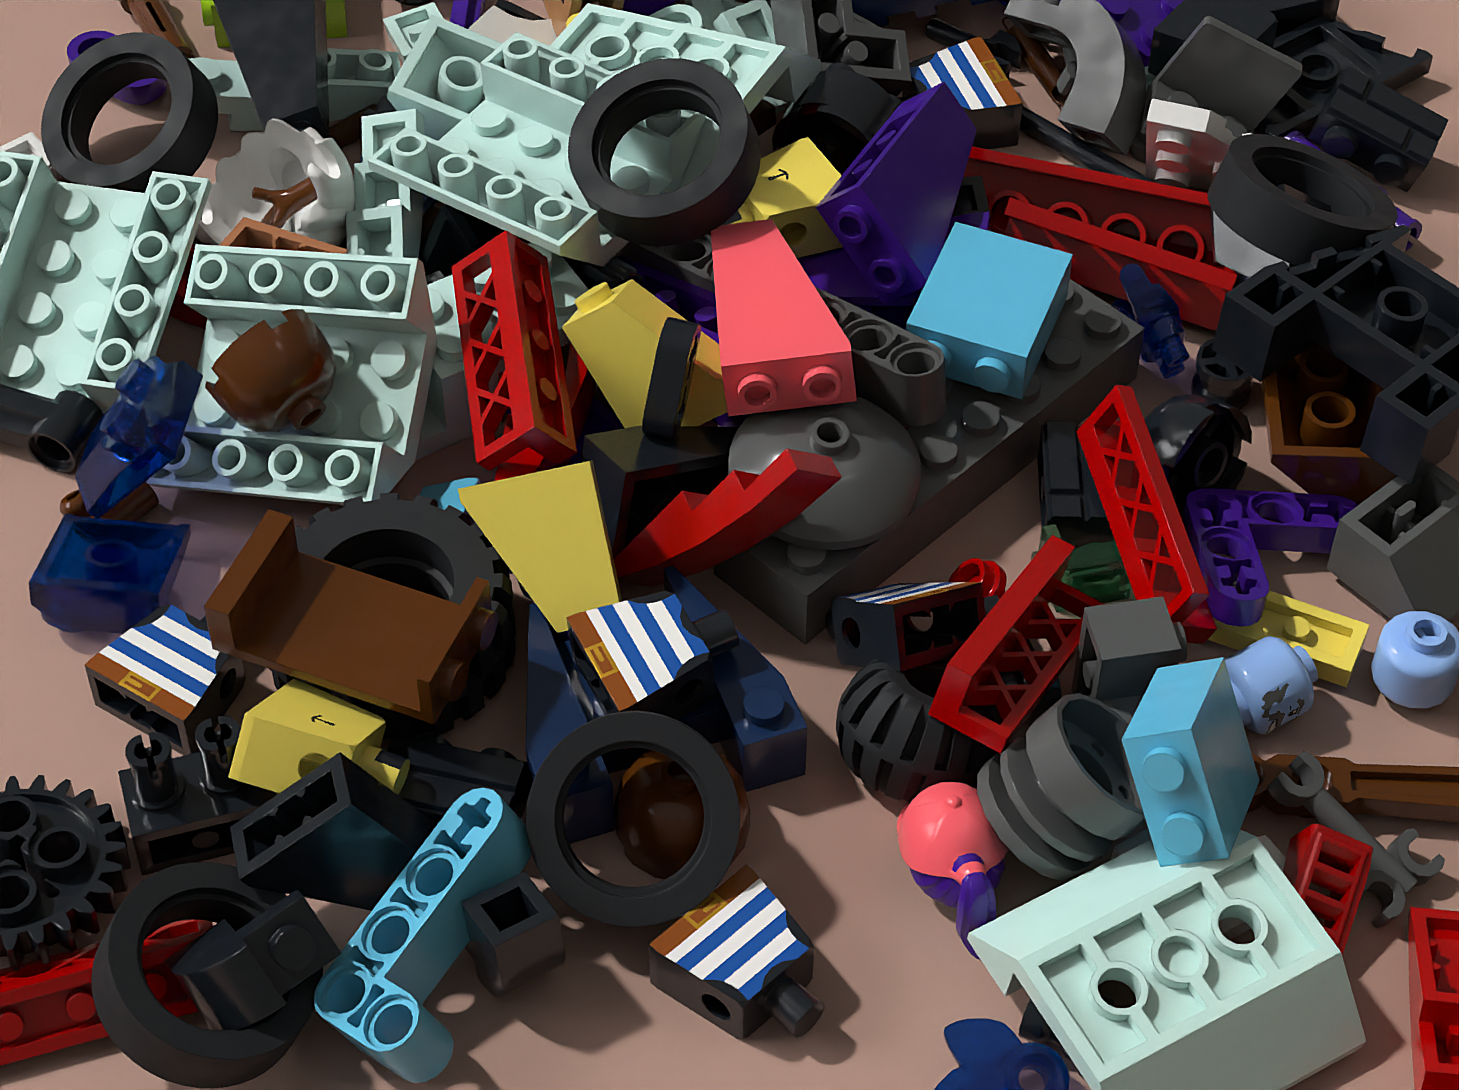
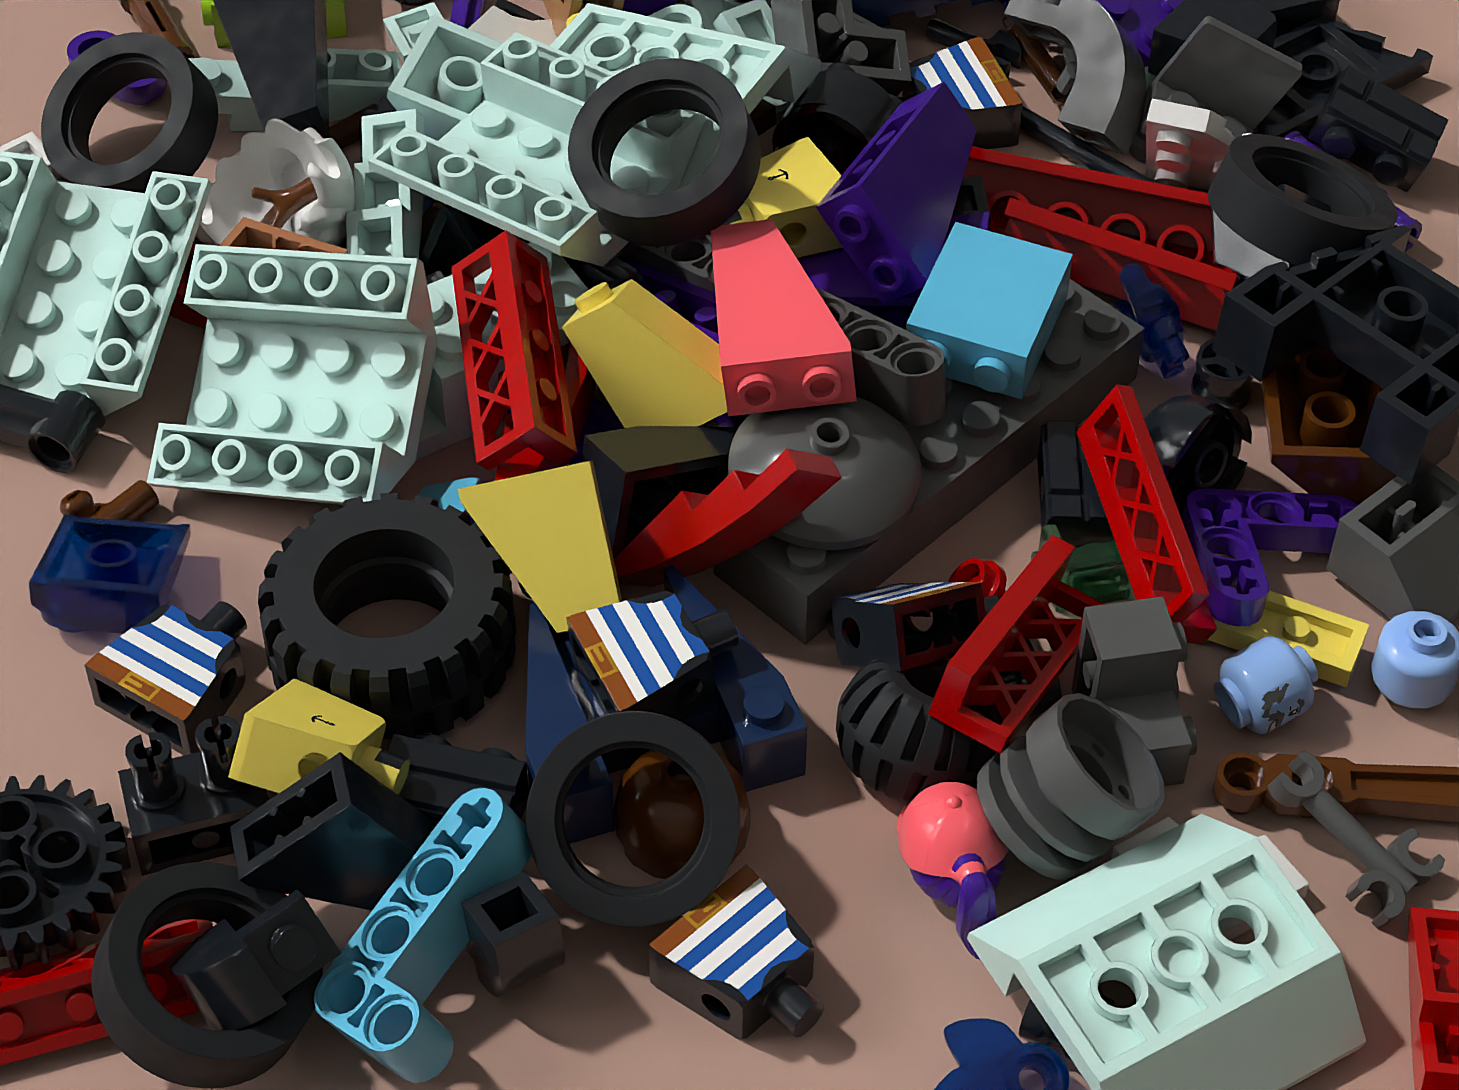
(137, 431): clear blue slope -> none
(275, 375): reddish brown cylinder -> none
(346, 625): reddish brown panel -> none
(671, 378): black beam -> none
(1191, 762): medium azure brick -> none
(1335, 864): red slope -> none

